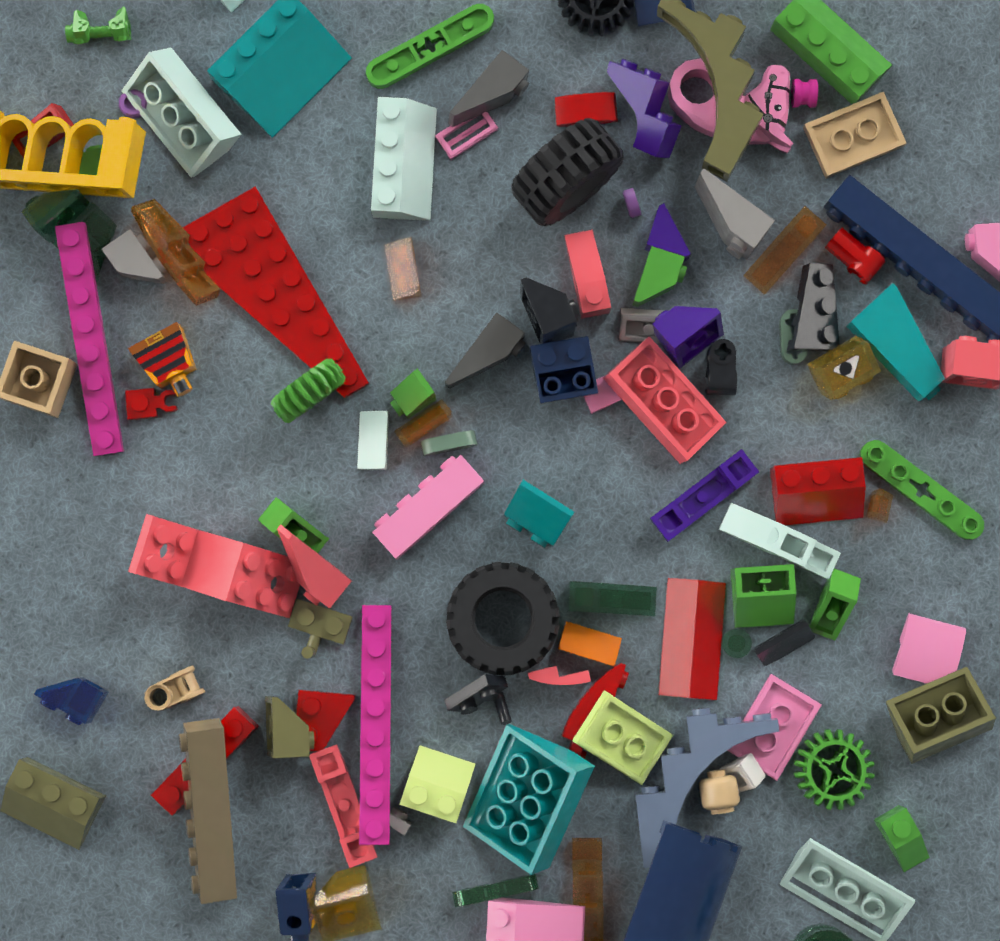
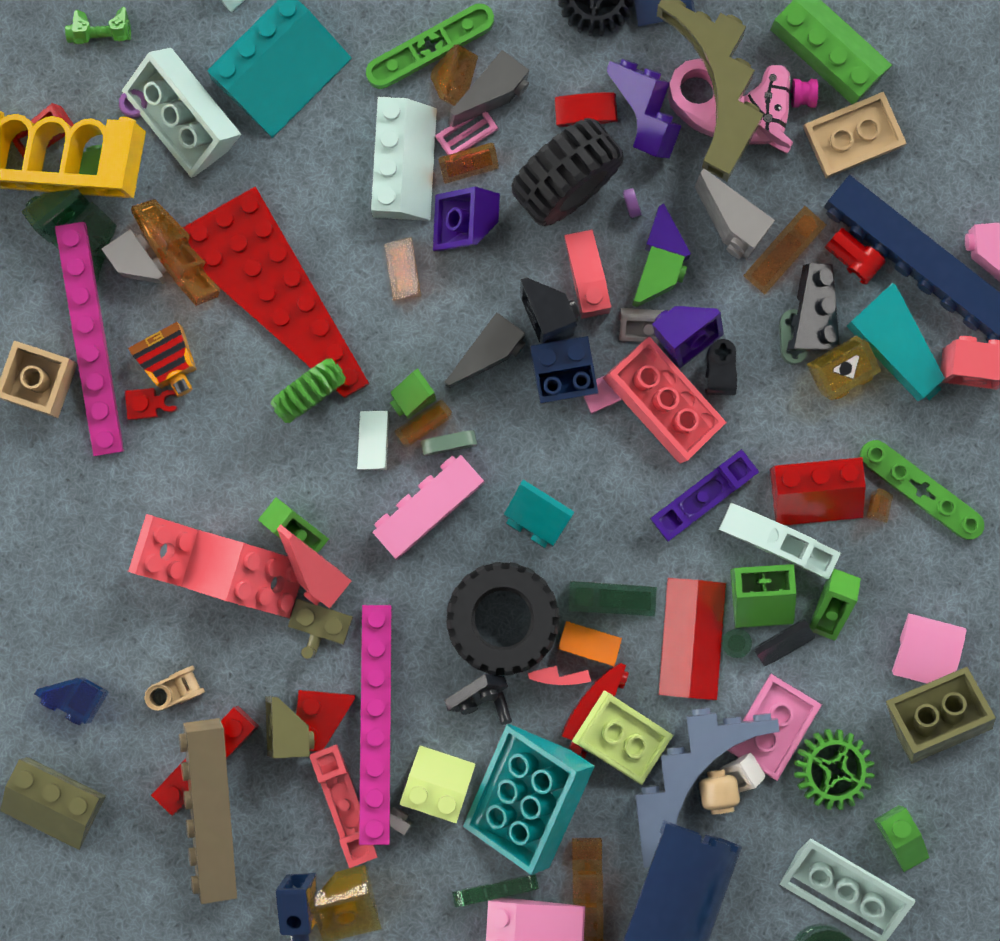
(454, 74): none -> clear orange slope
(464, 217): none -> dark purple slope
(468, 163): none -> clear orange slope

